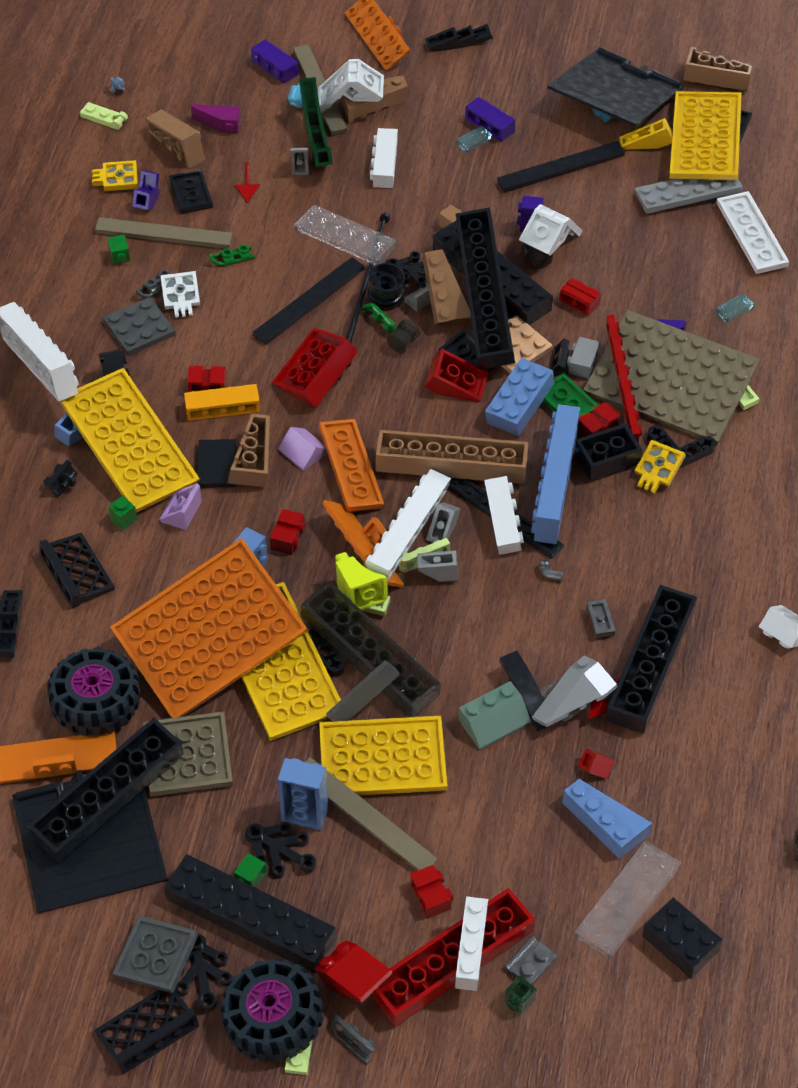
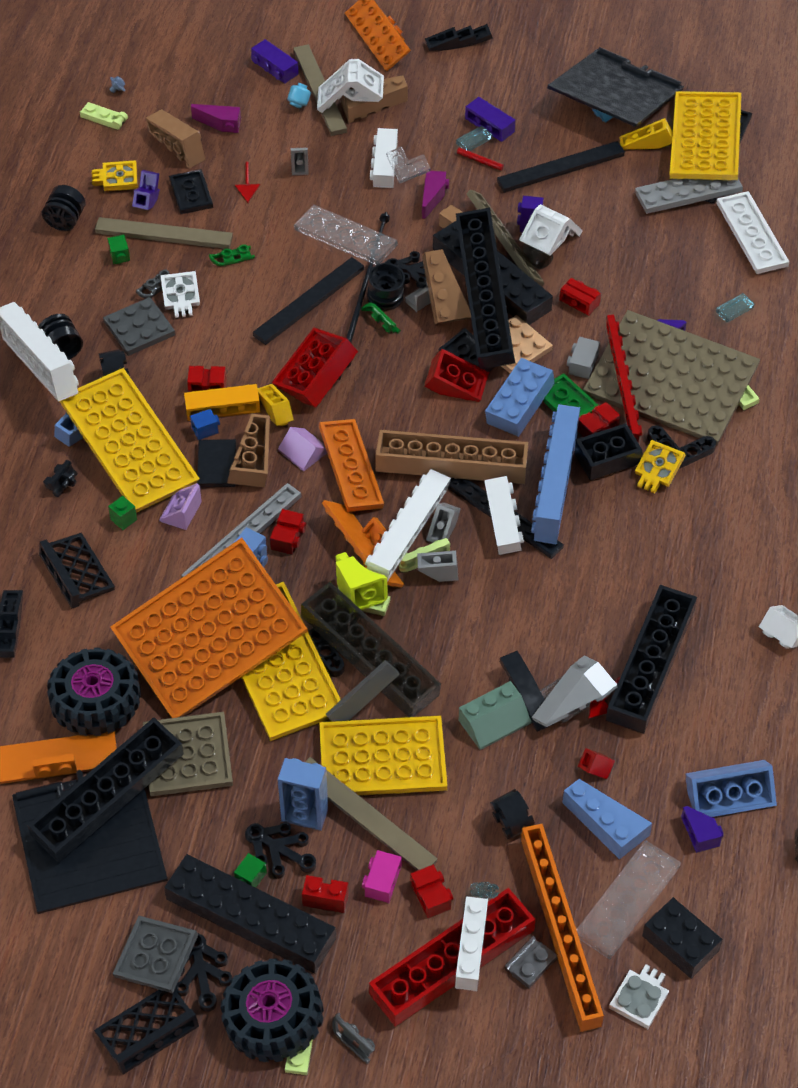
(63, 207): none -> black wheel
(63, 333): none -> black wheel
(204, 424): none -> blue brick
(257, 521): none -> light grey plate
(275, 404): none -> yellow slope
(313, 123): dark green arch -> none
(324, 895): none -> red brick
(352, 971): red slope -> none
(382, 876): none -> dark pink brick
(403, 336): clear smoke wheel -> none
(404, 168): none -> clear plate
(433, 191): none -> magenta slope
(481, 159): none -> red bar
(484, 890): none -> clear light blue pin
(506, 239): none -> dark tan tile
(512, 813): none -> black brick
(520, 995): clear green brick -> none
(547, 572): flat silver arm -> none
(559, 356): black plate -> none
(562, 928): none -> orange brick
(600, 618): flat silver plate -> none
(640, 997): none -> piece
(701, 829): none -> dark purple slope
(716, 71): medium nougat wedge -> none
(732, 788): none -> medium blue slope

